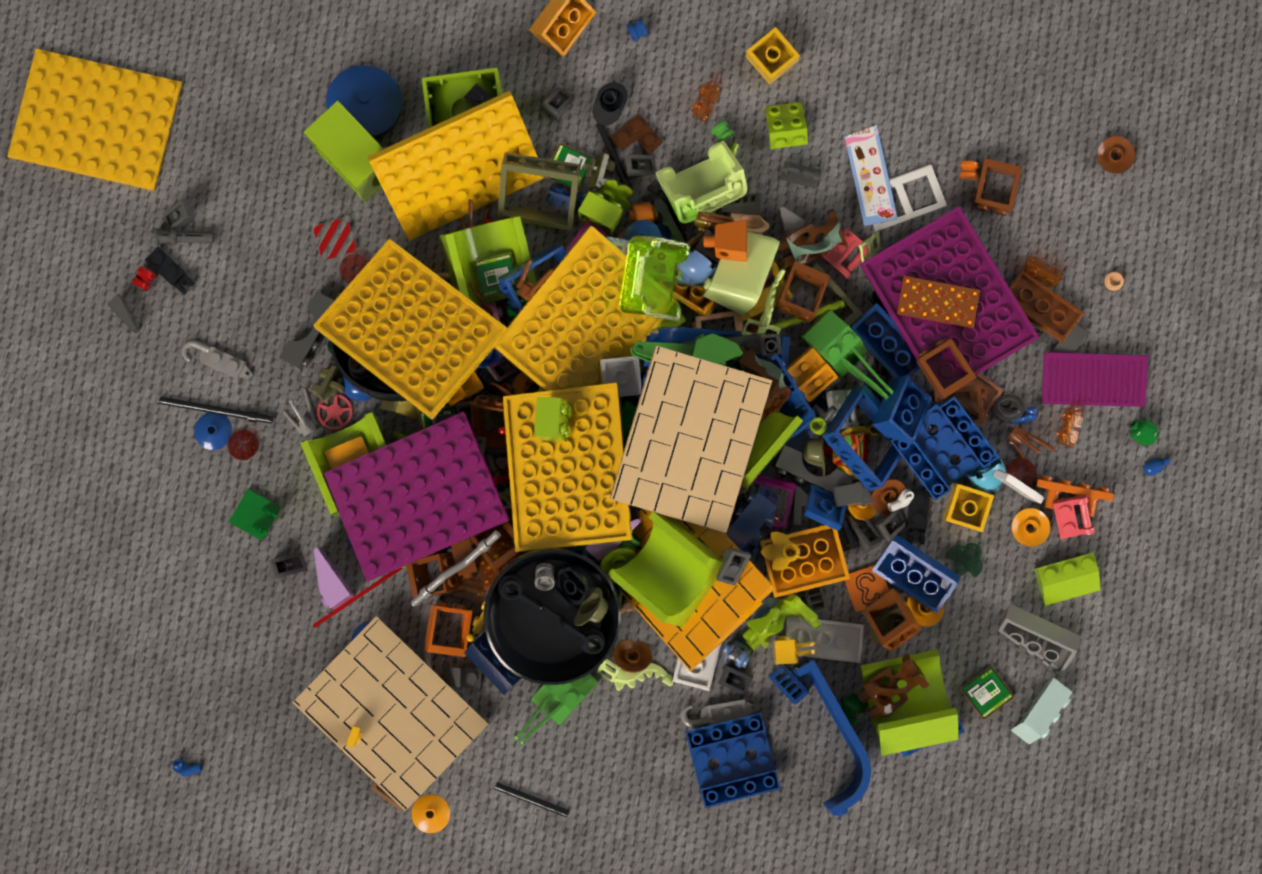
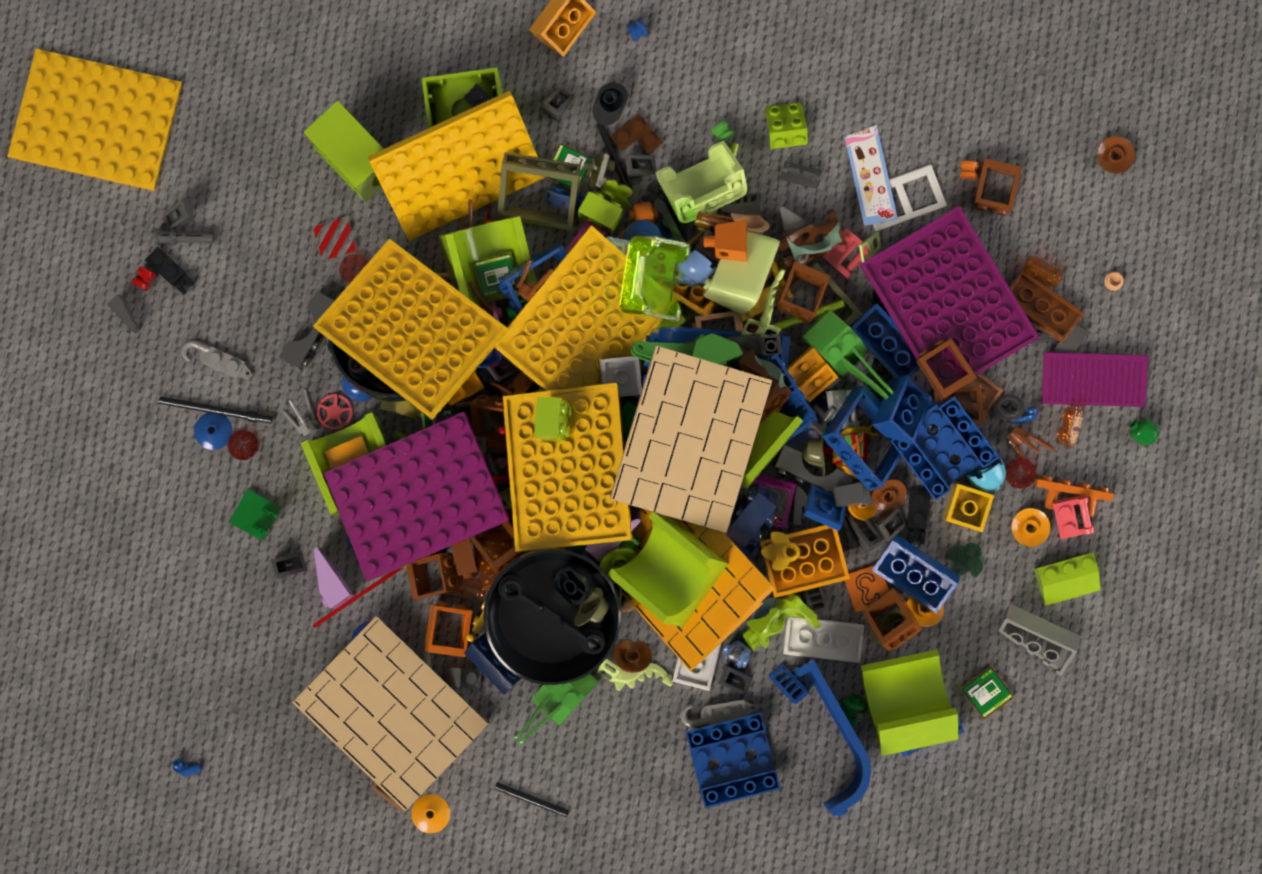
(330, 386): olive hips -> none
(354, 737): yellow plate -> none
(369, 97): blue dish -> none
(483, 546): light grey bar -> none
(544, 576): light grey wheel -> none
(708, 93): clear orange hinge -> none
(732, 566): dark grey slope -> none
(772, 56): yellow brick -> none
(786, 650): yellow brick -> none
(821, 423): lime hinge -> none
(883, 694): reddish brown hips -> none
(902, 501): white arm -> none
(938, 302): dark orange tile -> none
(1018, 486): white tile -> none
(1043, 712): light aqua wedge -> none
(1155, 466): blue cylinder -> none

